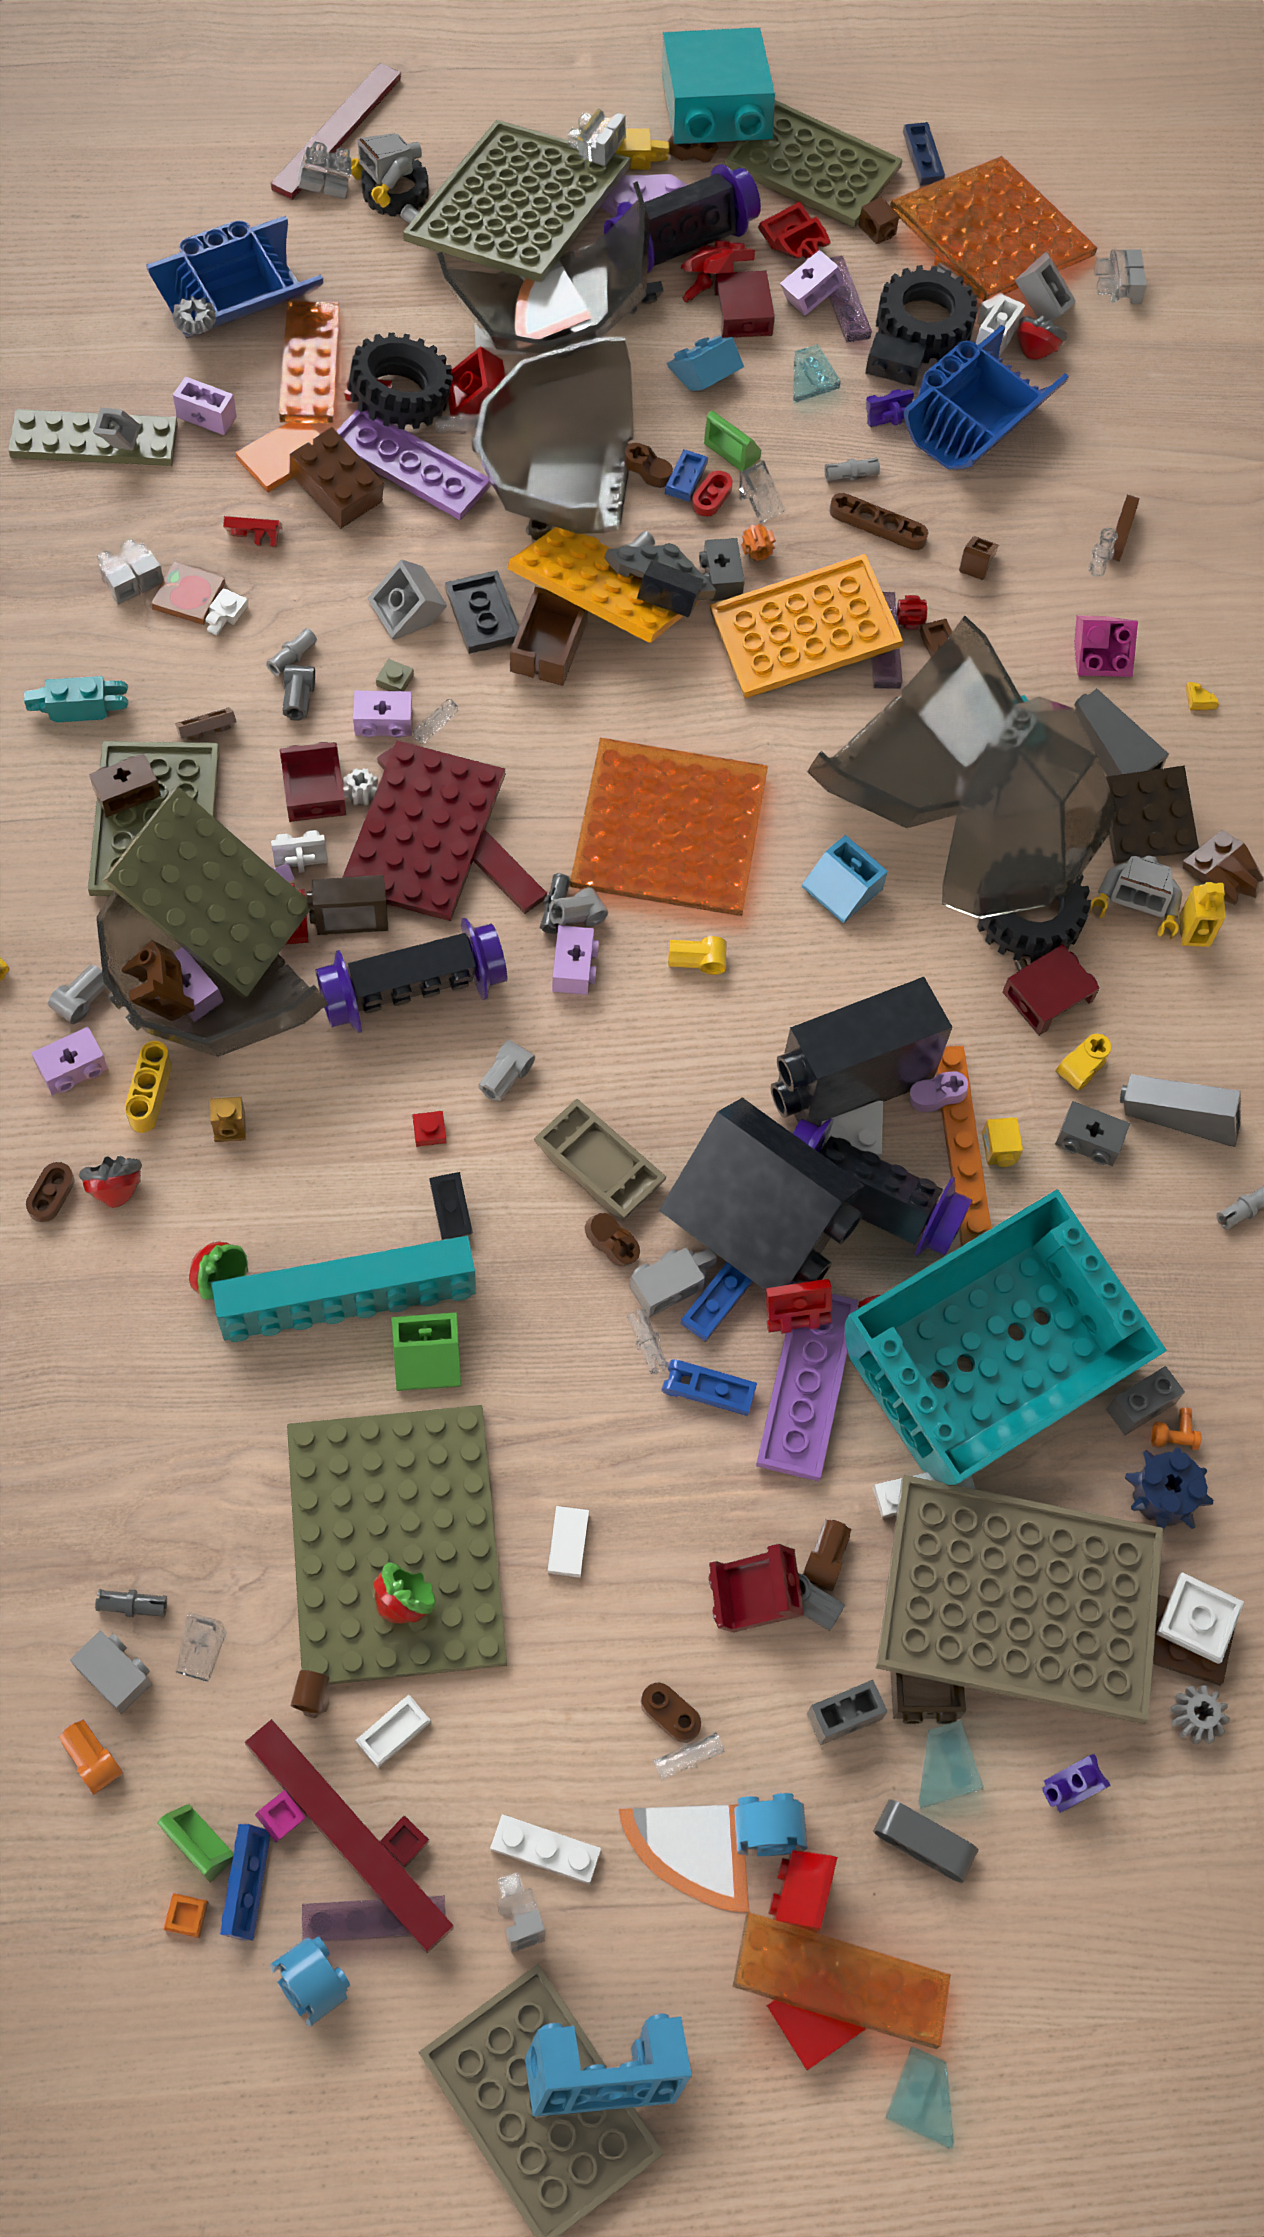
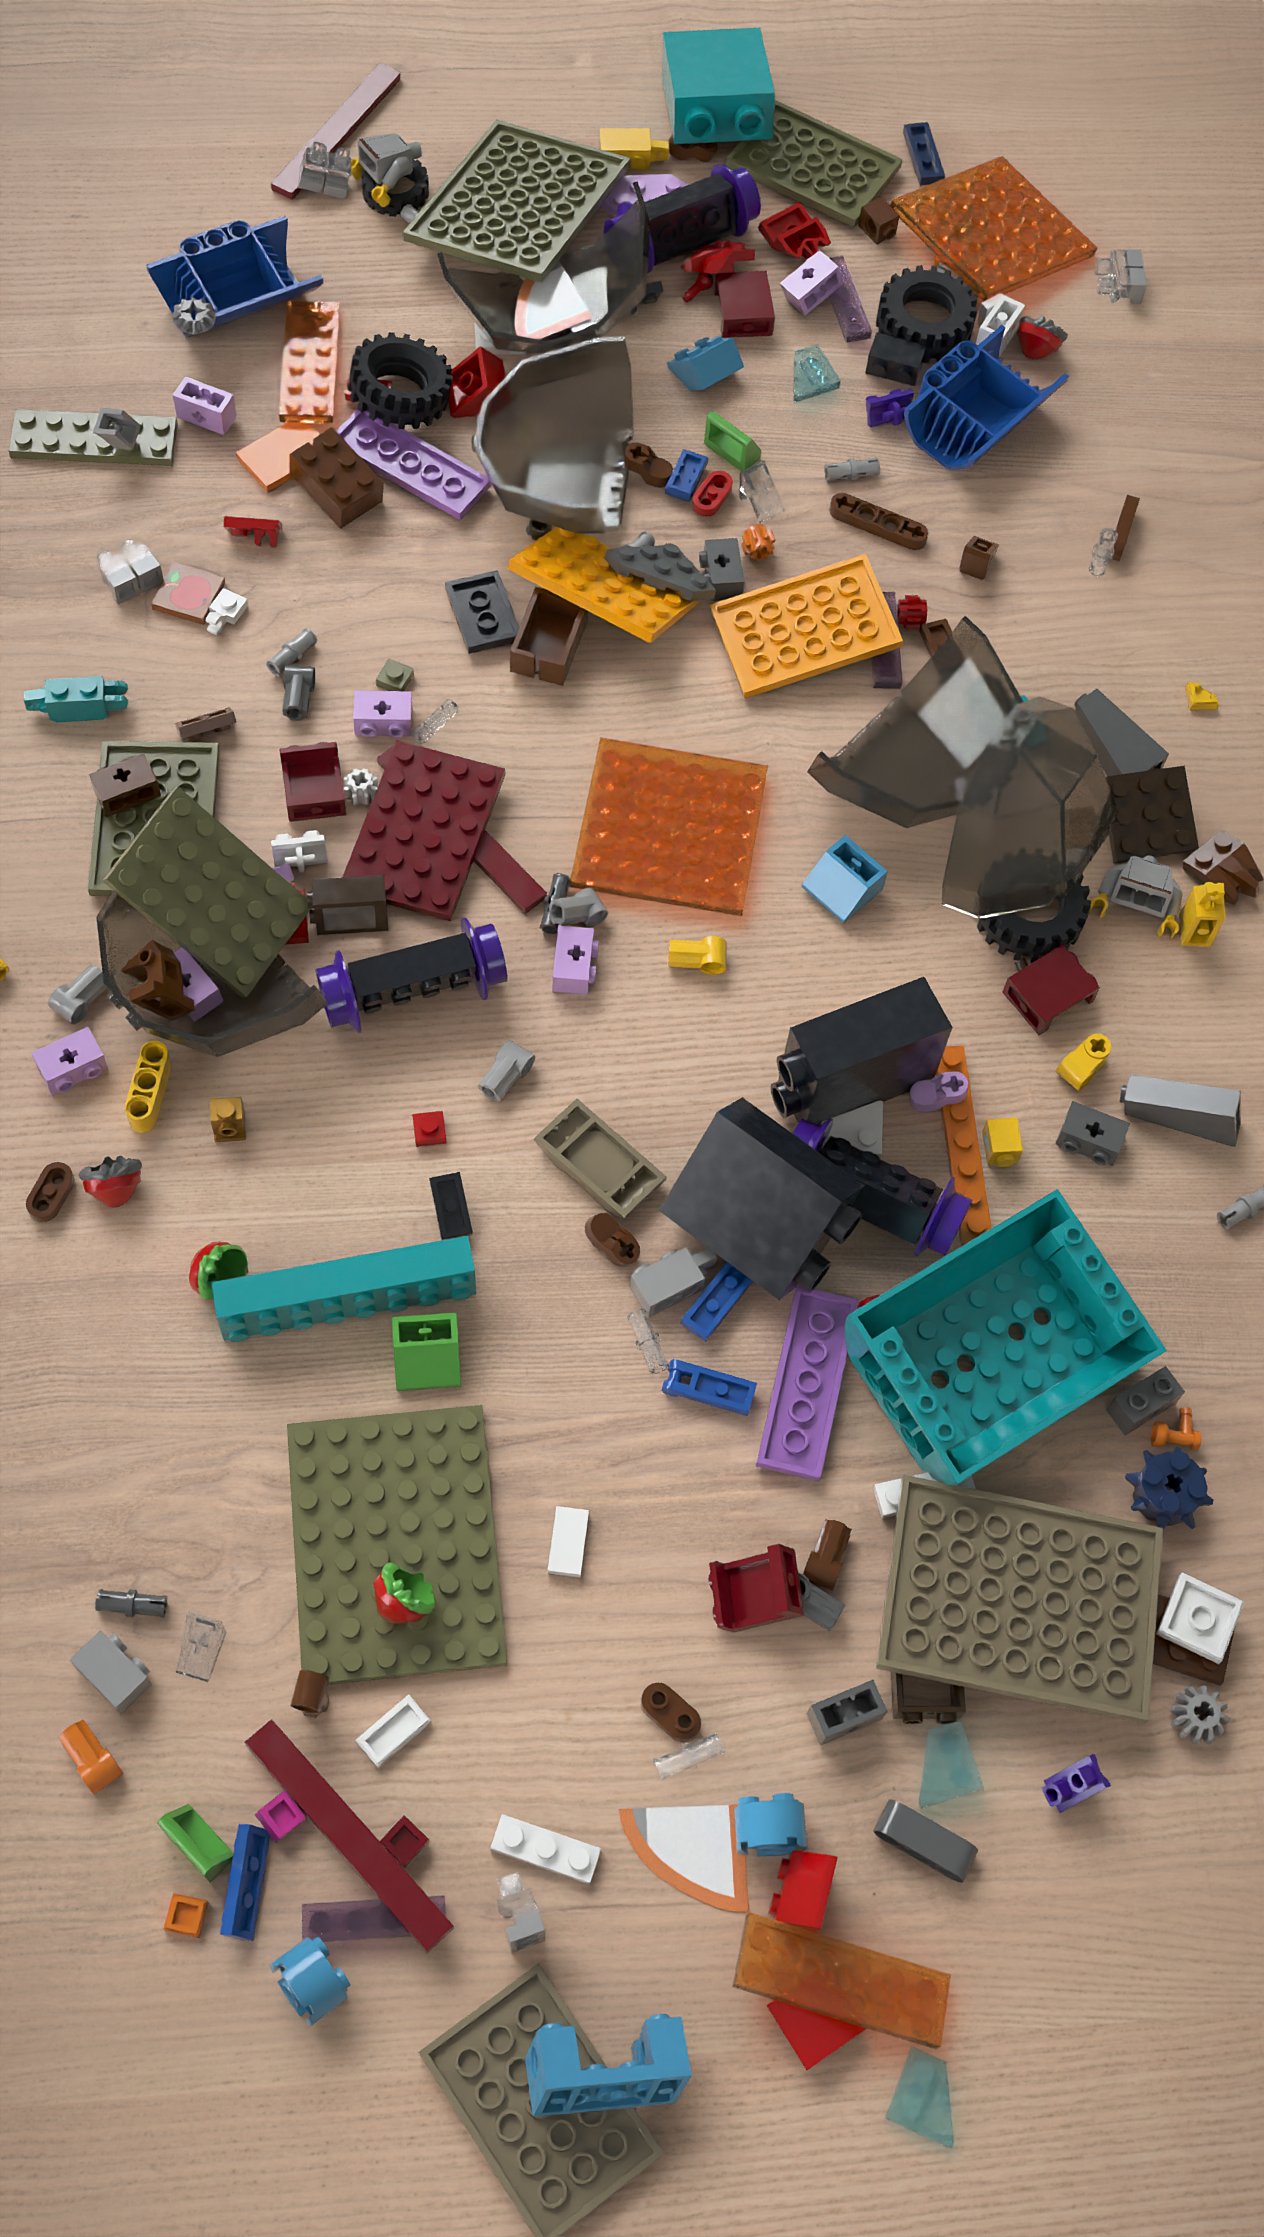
(407, 600): light grey slope -> none
(459, 423): clear pin -> none
(598, 136): hips -> none
(670, 588): black brick -> none
(799, 1306): red plate -> none
(1045, 289): light grey slope -> none
(1105, 646): dark pink slope -> none

